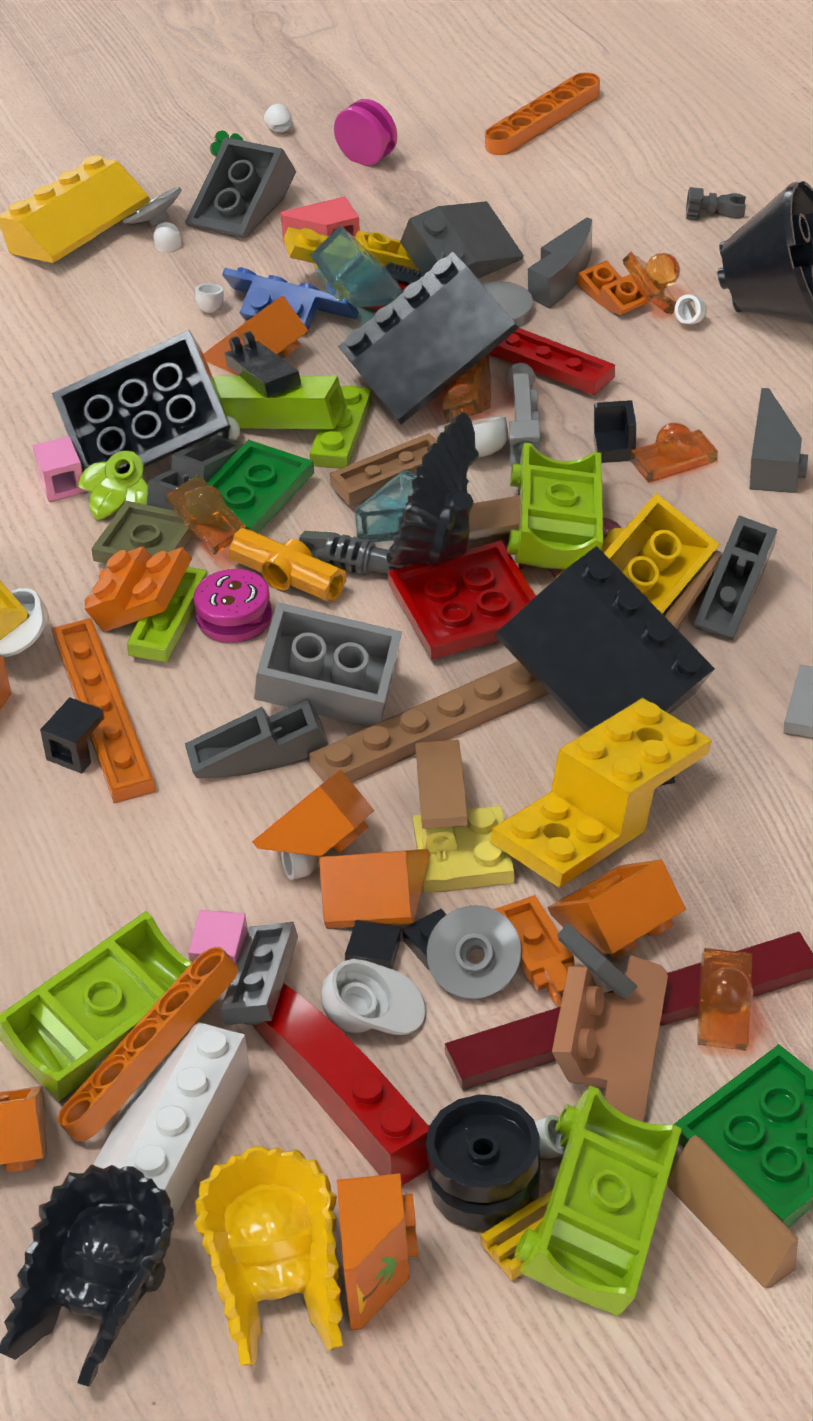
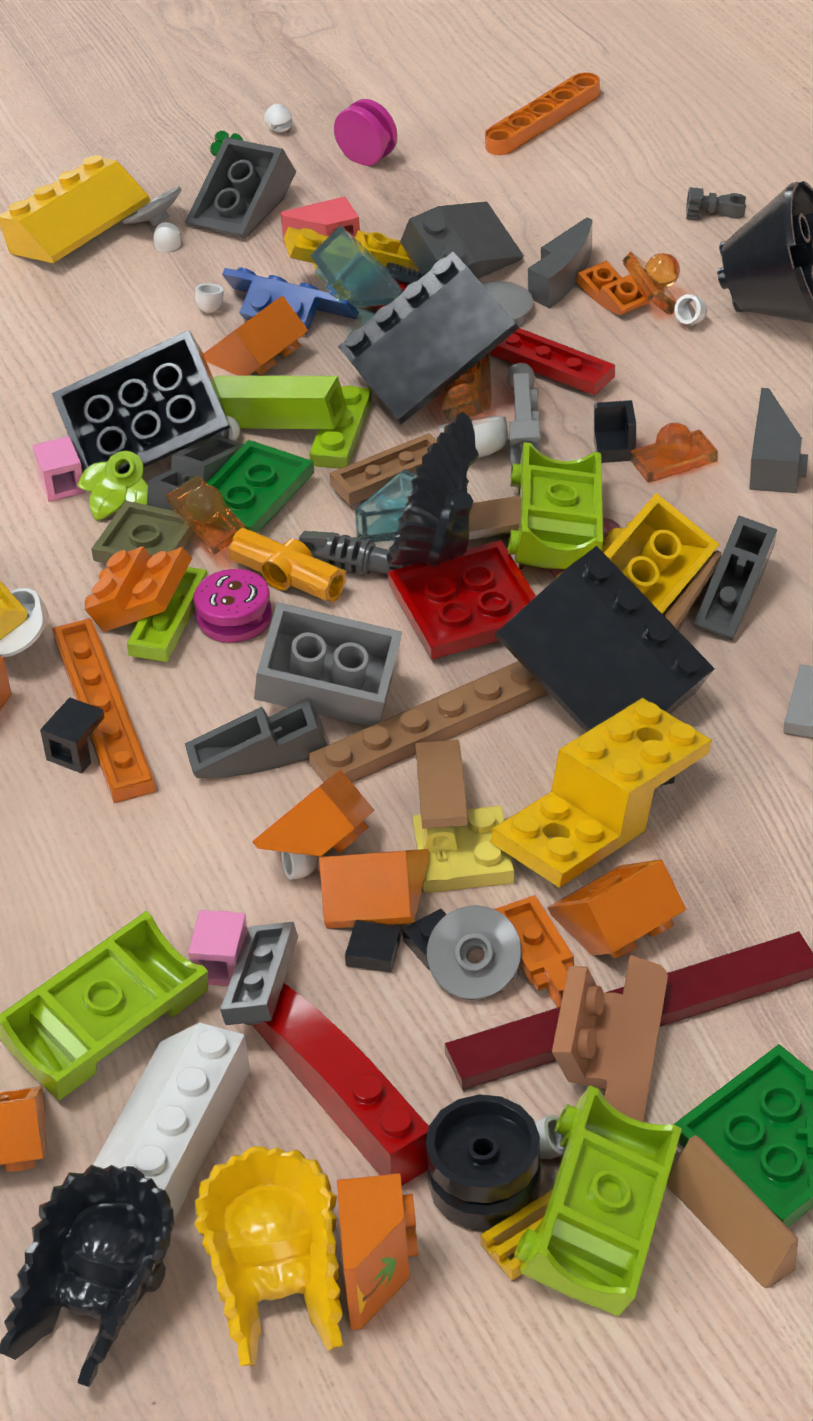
(147, 1044): orange beam -> none
(261, 366): black hinge -> none
(370, 997): white cap -> none
(596, 961): dark grey tile -> none
(724, 999): clear orange tile -> none

